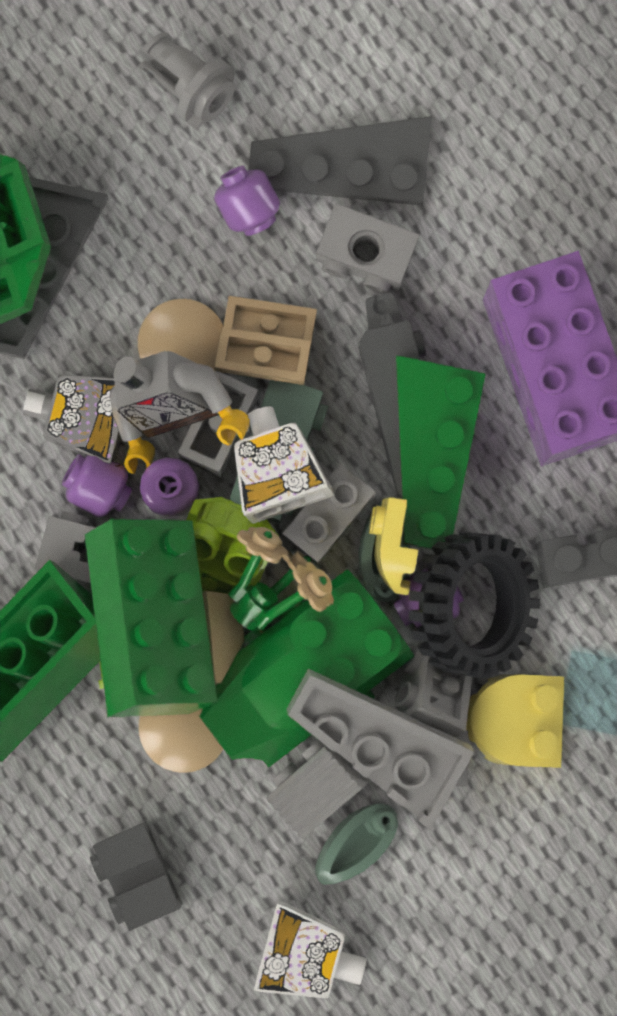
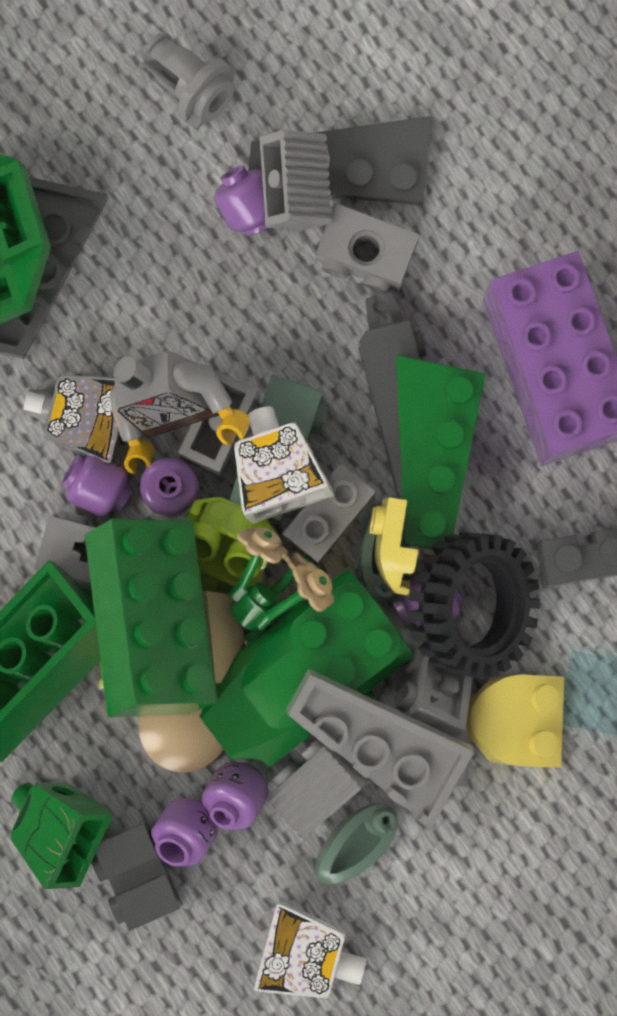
(58, 831): none -> green torso
(182, 328): tan dish -> none
(183, 832): none -> medium lavender head
(235, 796): none -> medium lavender head
(265, 340): tan slope -> none
(295, 180): none -> light grey brick

